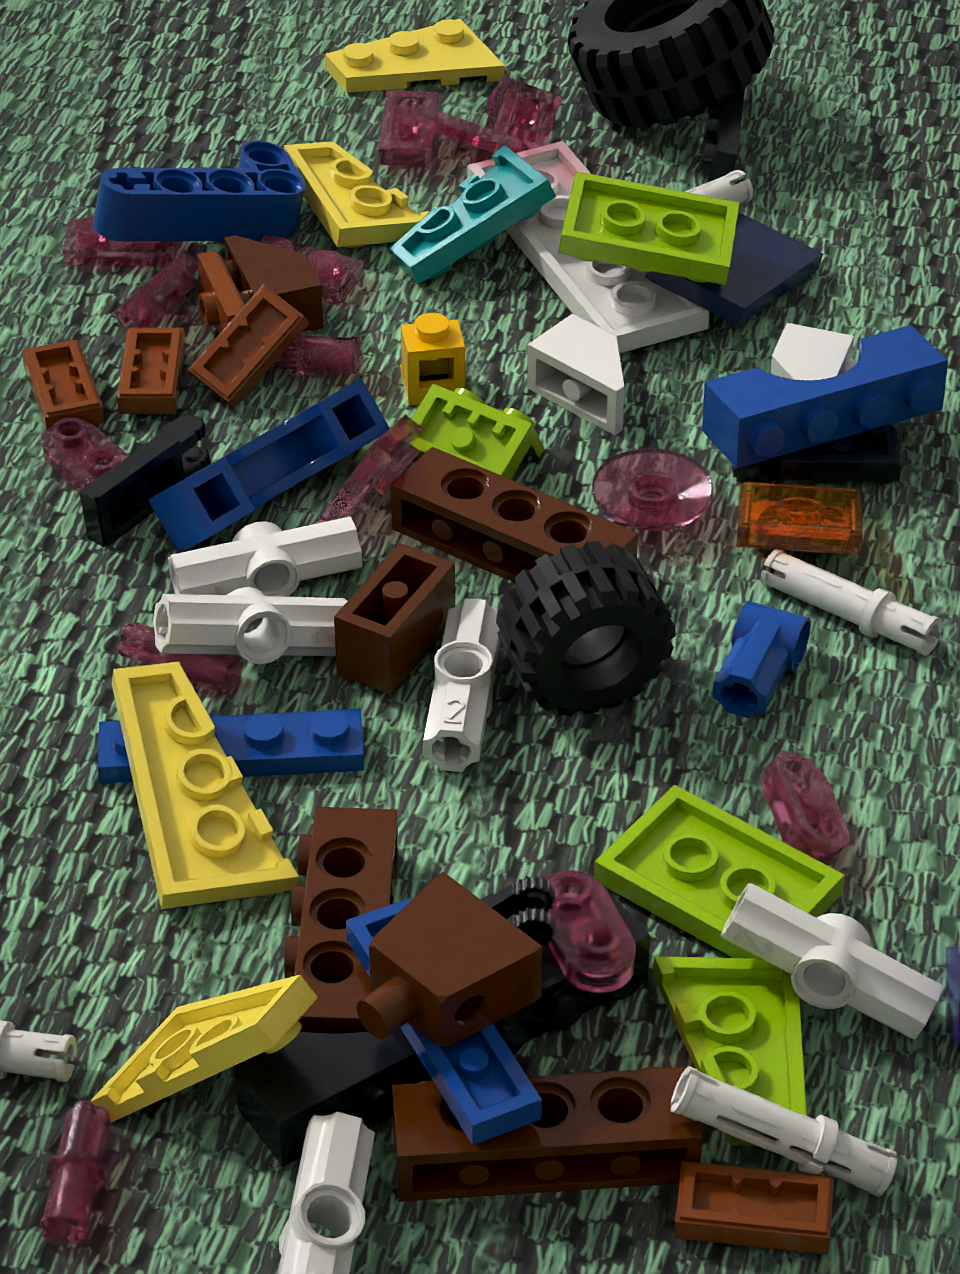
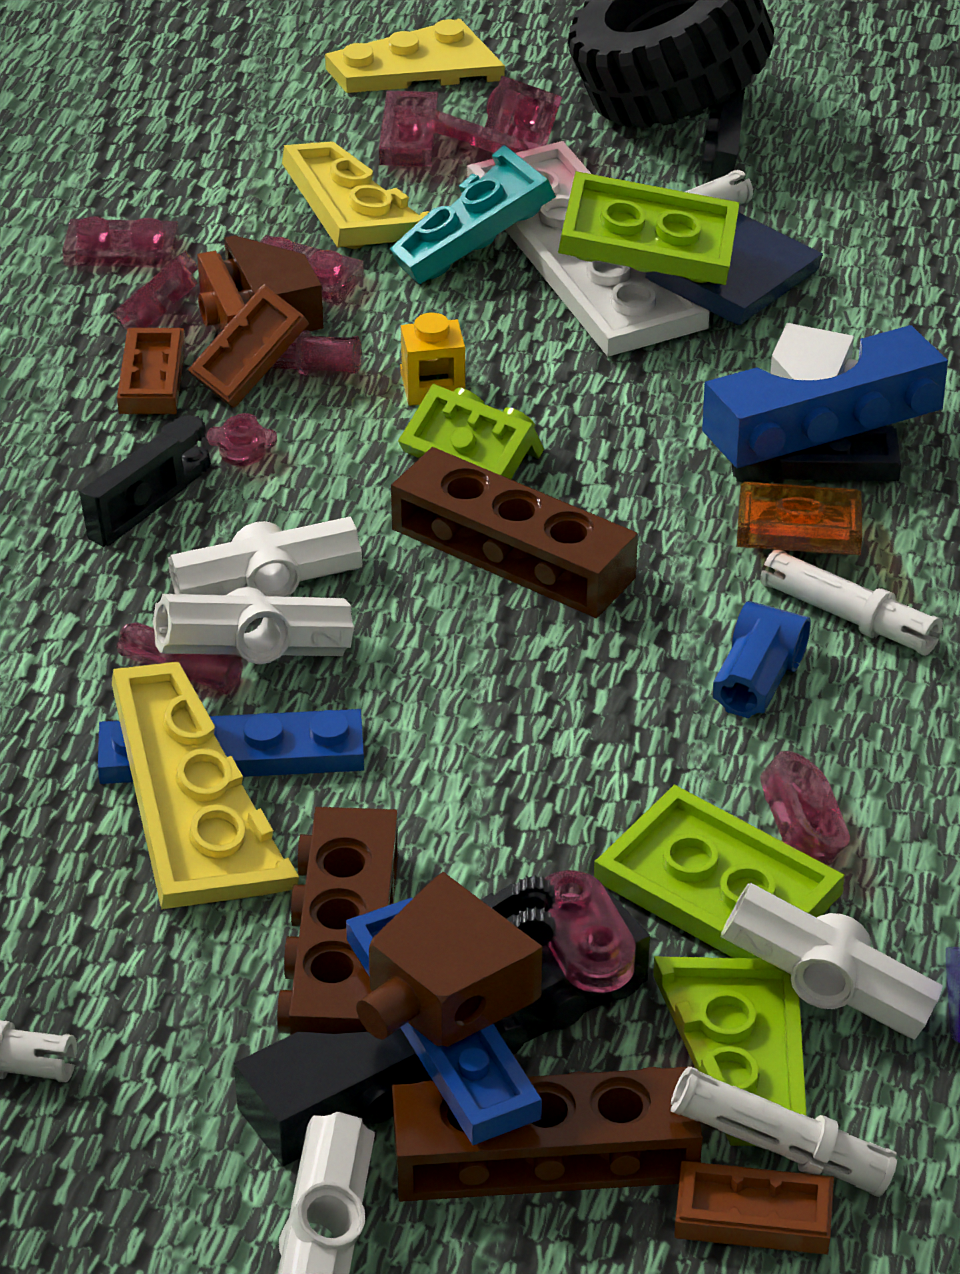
(62, 383): dark orange plate -> none
(76, 1174): clear pink axle -> none
(79, 451): clear pink plate -> none
(203, 202): blue beam -> none
(206, 1040): light yellow wing -> none
(242, 439): none -> clear pink plate
(269, 465): blue arch -> none
(377, 470): clear pink wing -> none
(394, 618): reddish brown brick -> none
(462, 686): white piece -> none
(579, 371): white slope -> none
(585, 628): black tyre -> none
(652, 489): clear pink dish -> none

